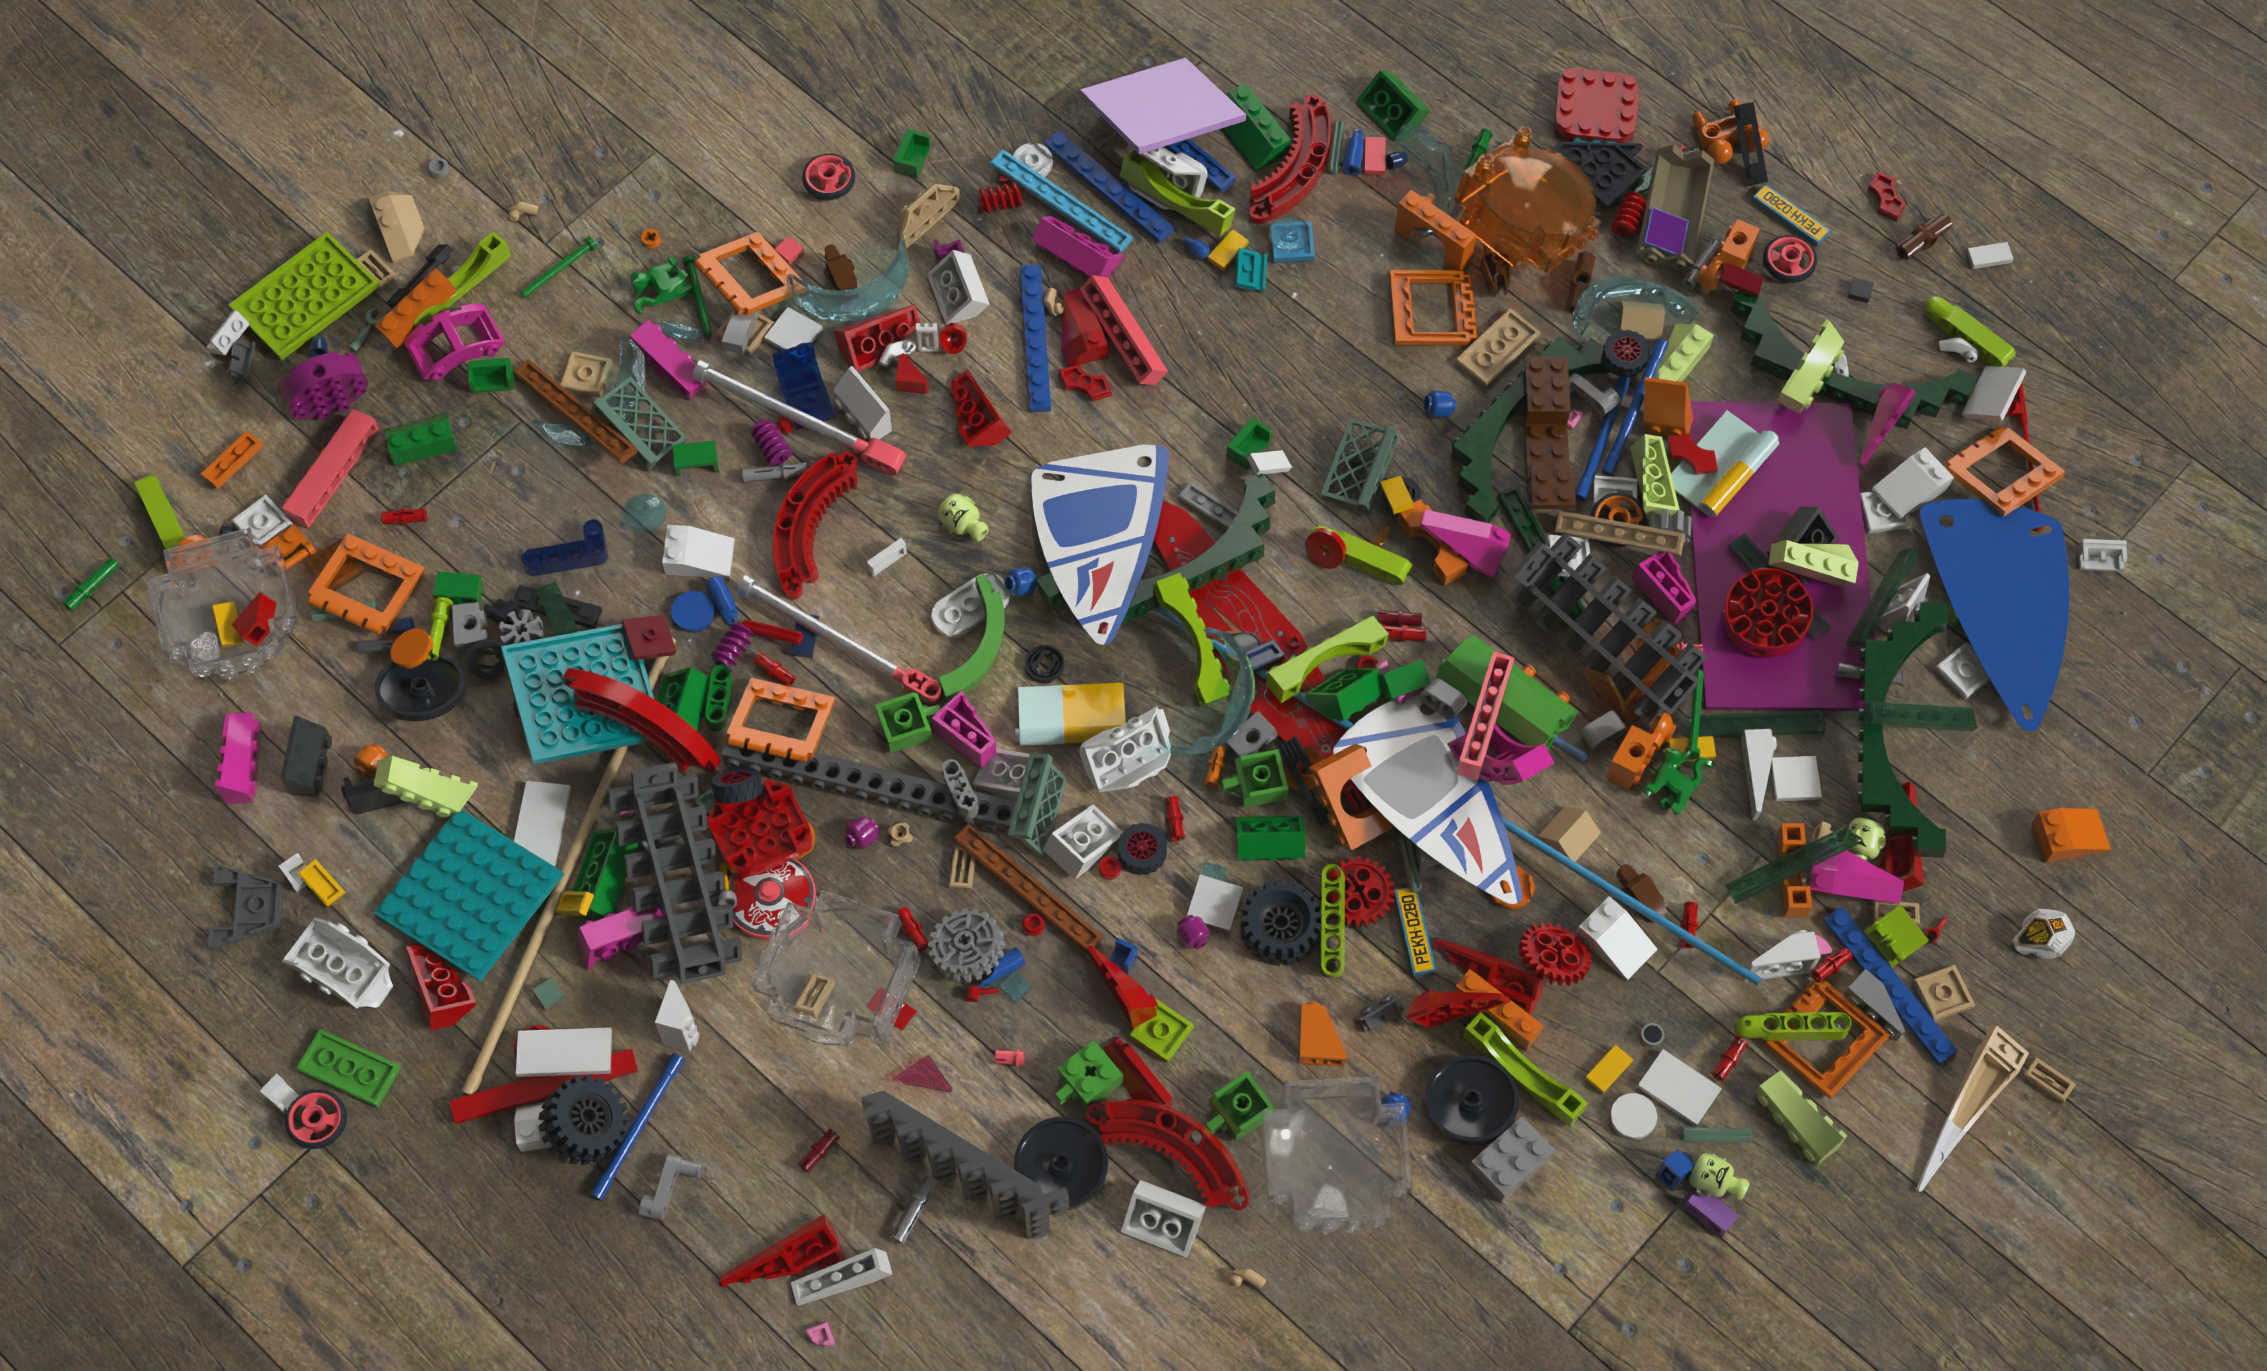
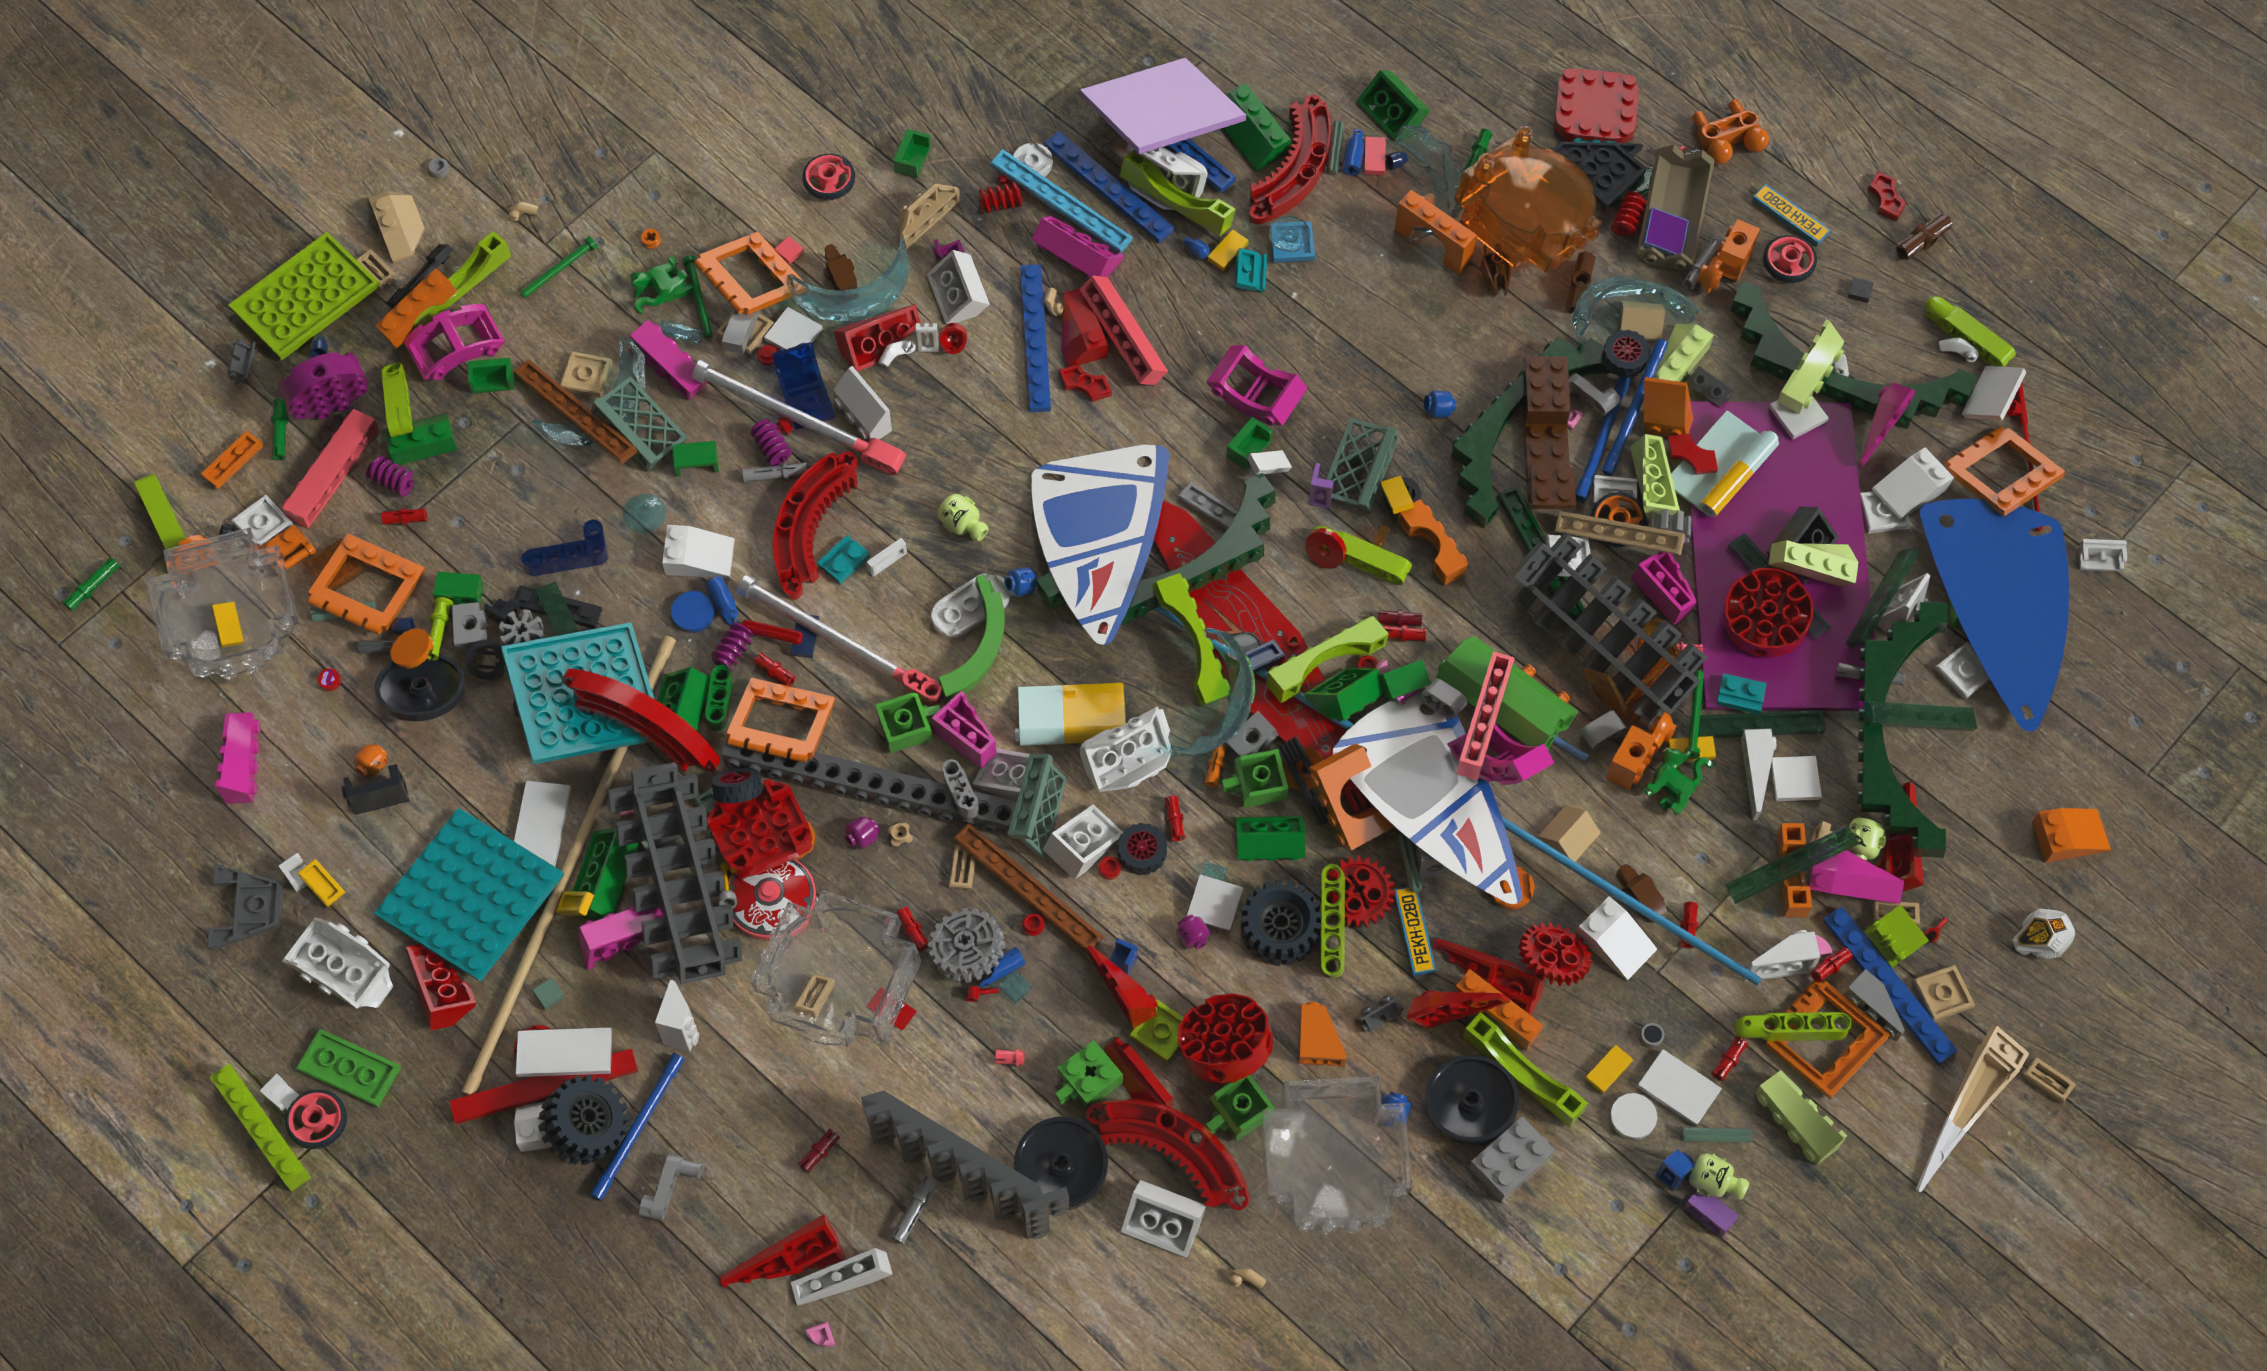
(228, 334): white bracket -> none
(253, 621): red slope -> none
(260, 1127): none -> lime arch
(279, 423): none -> green pin
(305, 757): pearl dark grey slope -> none
(329, 679): none -> red tile
(365, 332): sand green piece -> none
(390, 476): none -> magenta piece
(396, 400): none -> lime piece
(423, 786): yellowish green wedge -> none
(648, 637): dark red plate -> none
(765, 355): none -> red plate
(843, 559): none -> teal plate
(909, 377): red slope -> none
(924, 1075): clear pink tile -> none
(977, 416): red wedge -> none
(1044, 650): black piece -> none
(1225, 1038): none -> red brick
(1289, 383): none -> dark pink window
(1320, 490): none -> medium lavender panel
(1462, 307): orange hinge -> none
(1475, 540): dark pink wedge -> none
(1497, 348): tan tile -> none
(1709, 386): none -> dark grey hinge
(1741, 279): dark red tile -> none
(1741, 694): none -> teal plate
(1755, 172): black container -> none
(1799, 424): none -> white tile
(1989, 255): white tile -> none

